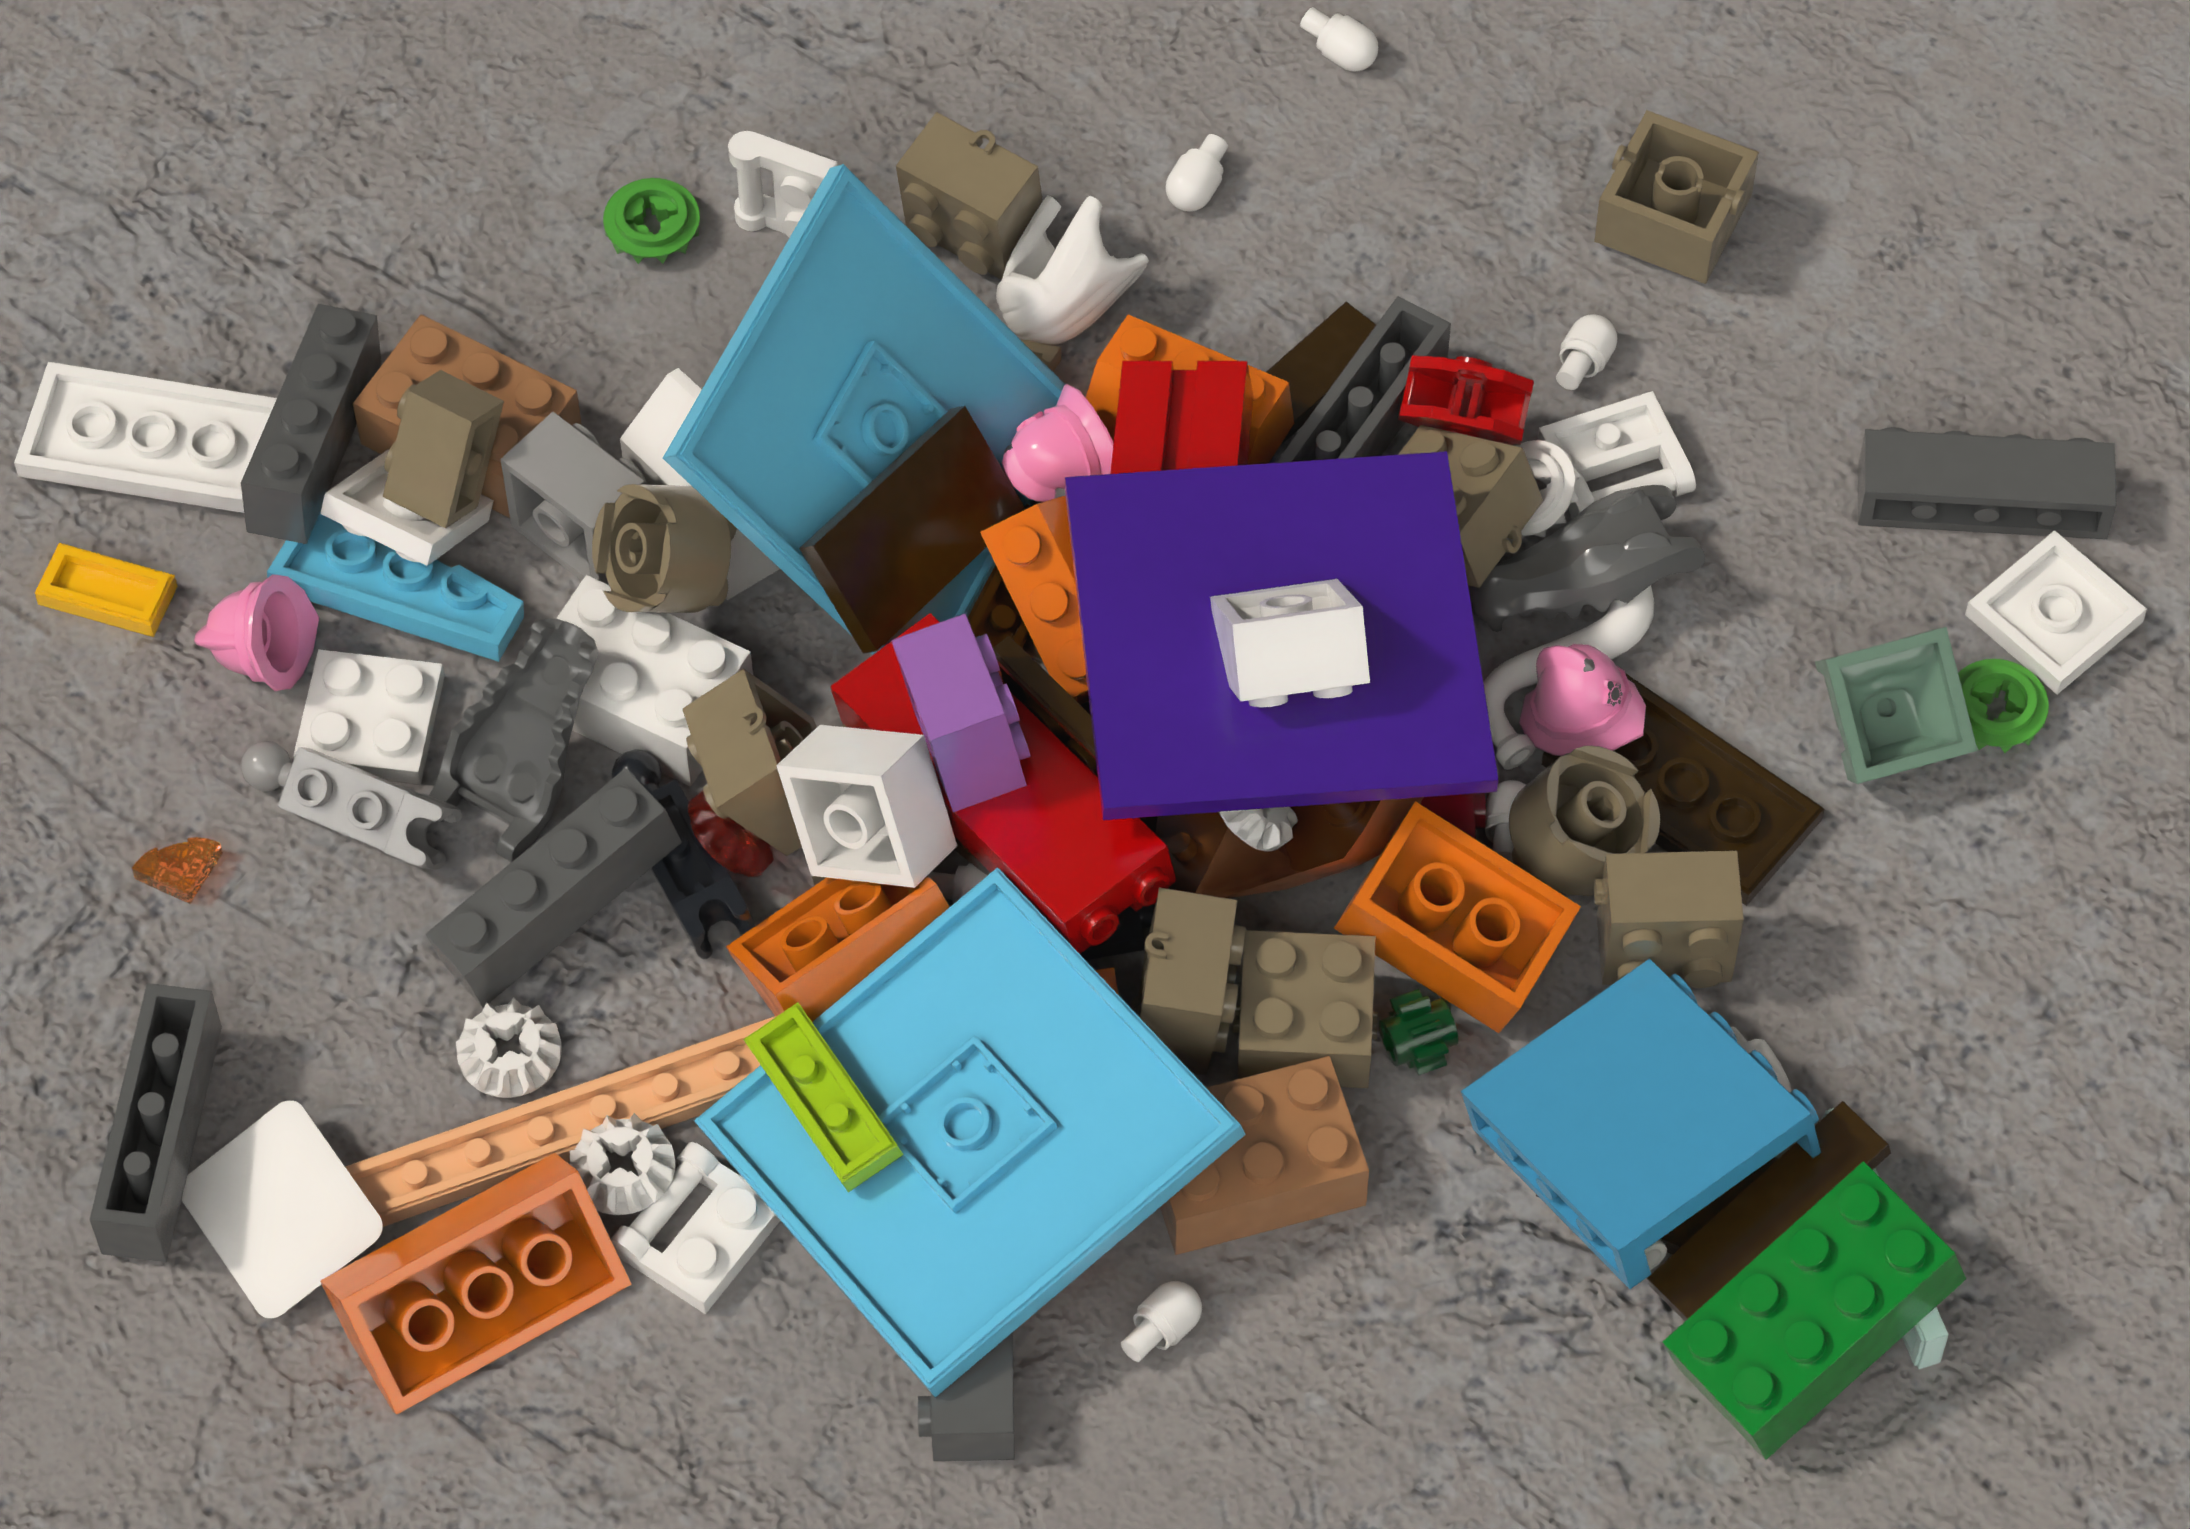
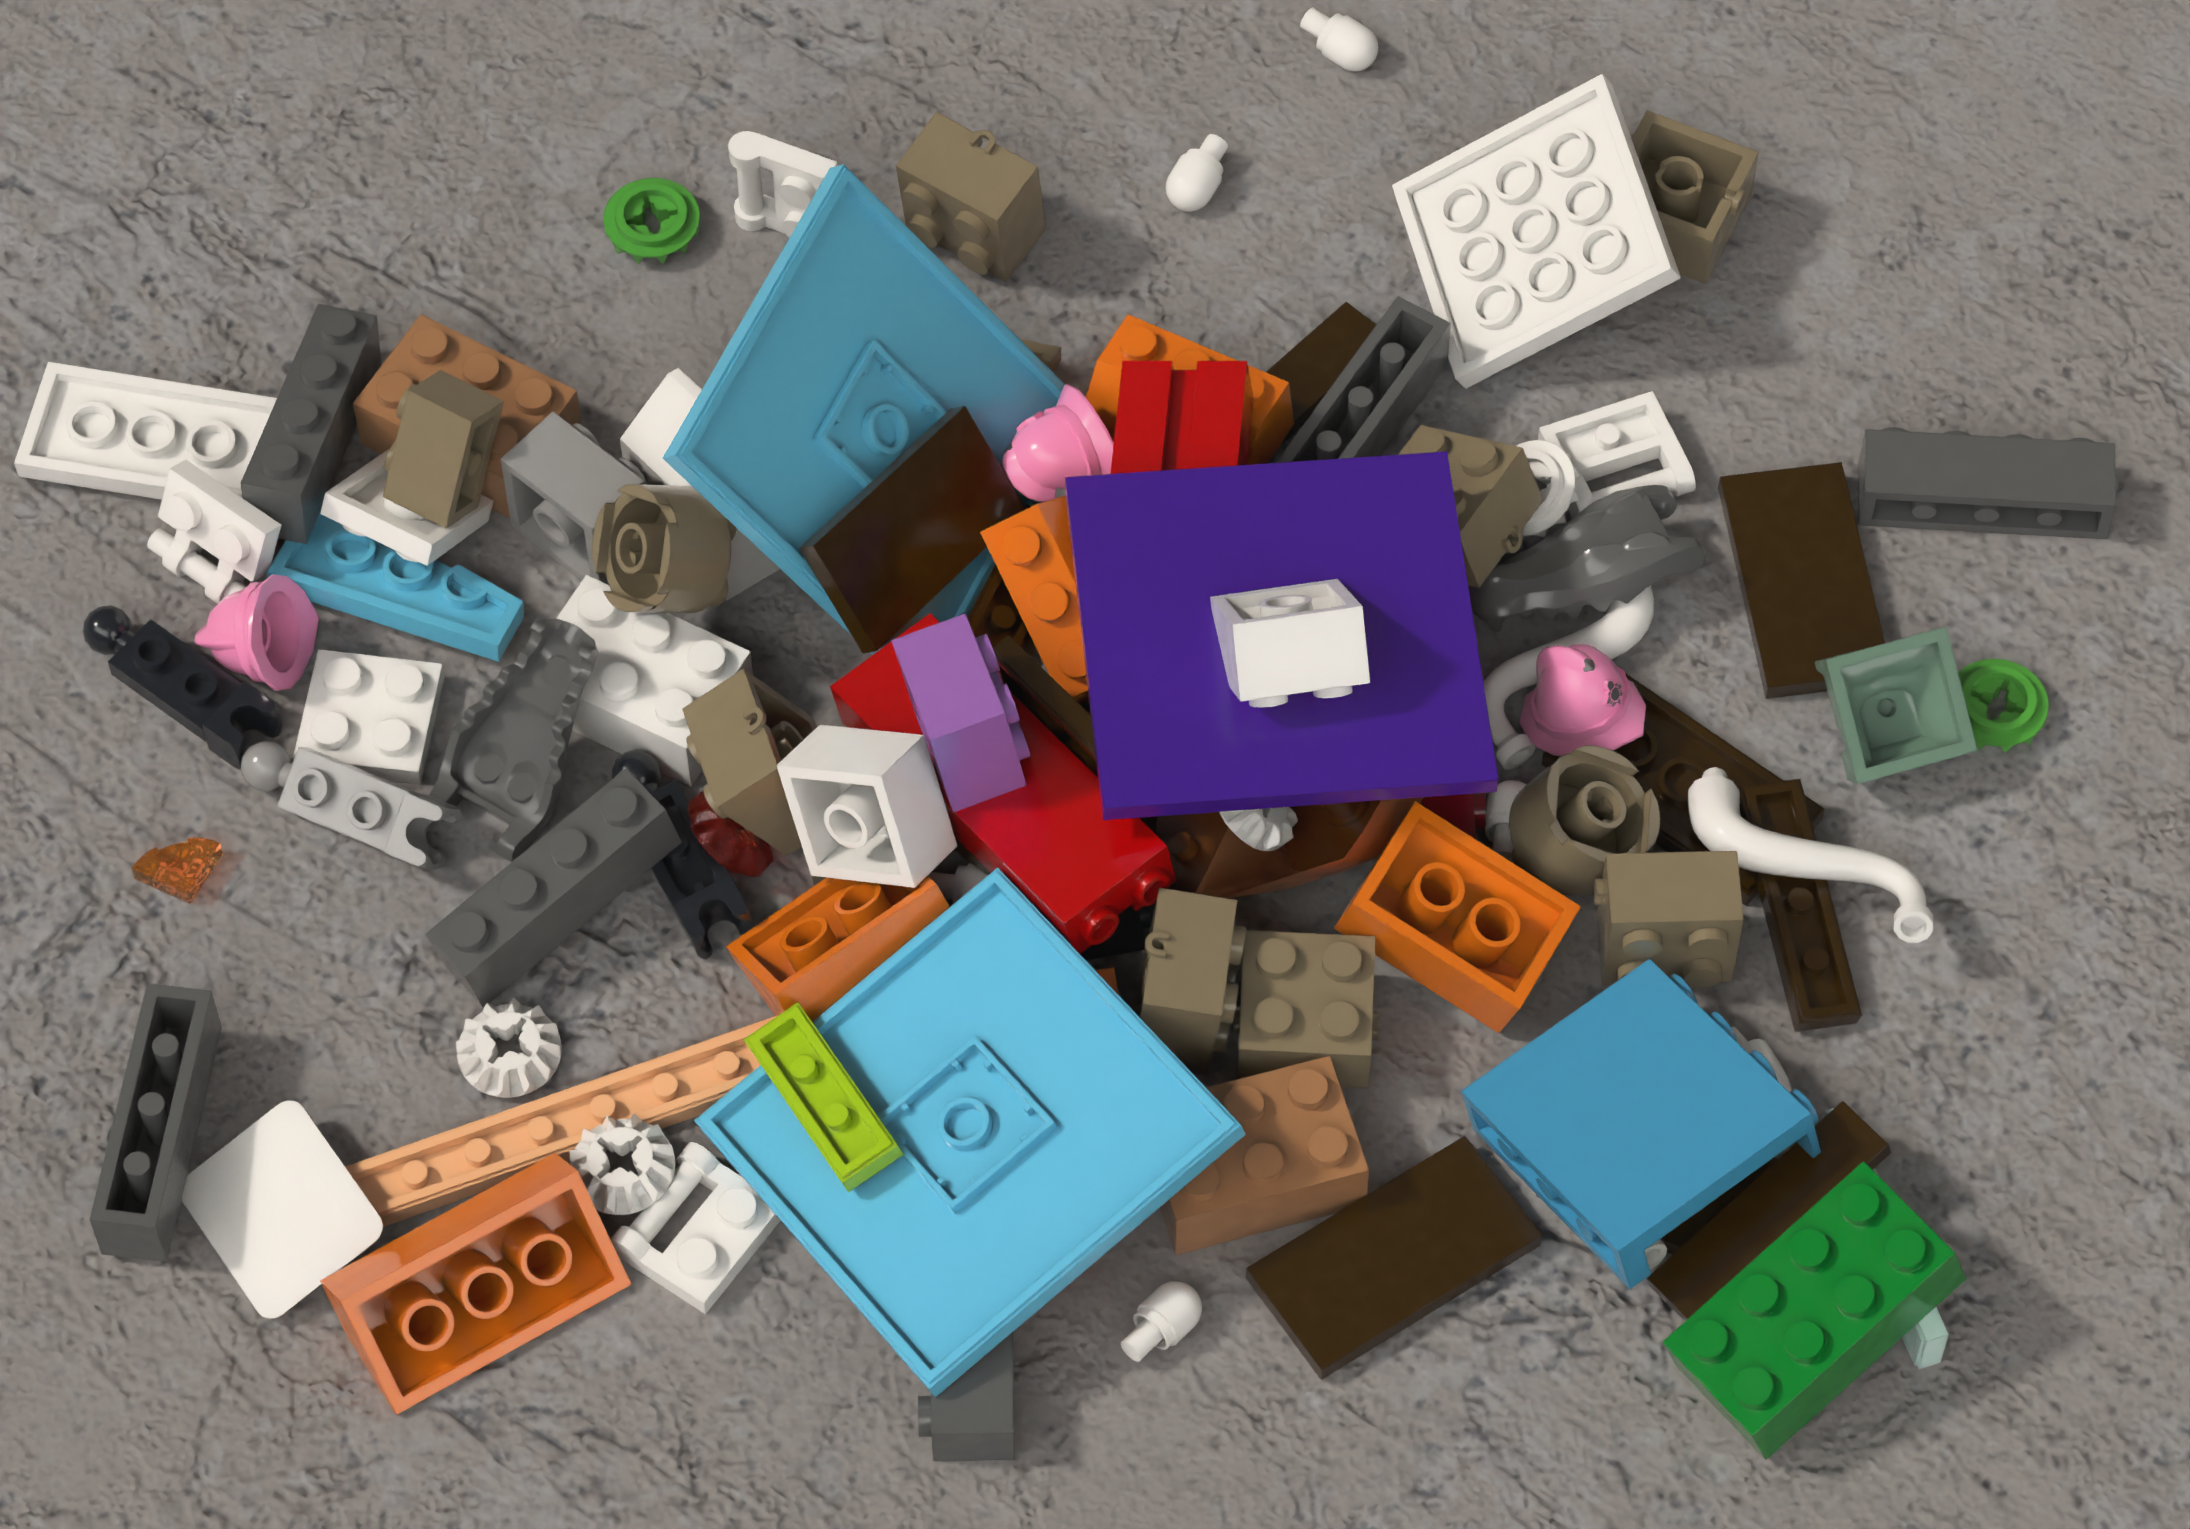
(106, 589): yellow tile -> none
(182, 682): none -> black plate
(218, 521): none -> white plate
(1063, 290): white hair -> none
(1393, 1257): none -> dark brown tile
(1418, 1032): dark green gear -> none
(1466, 398): red hinge -> none
(1535, 231): none -> white plate
(1586, 350): white cylinder -> none
(1719, 826): none -> white animal
(1799, 572): none -> dark brown tile
(1801, 917): none -> dark brown tile
(2055, 612): white plate -> none

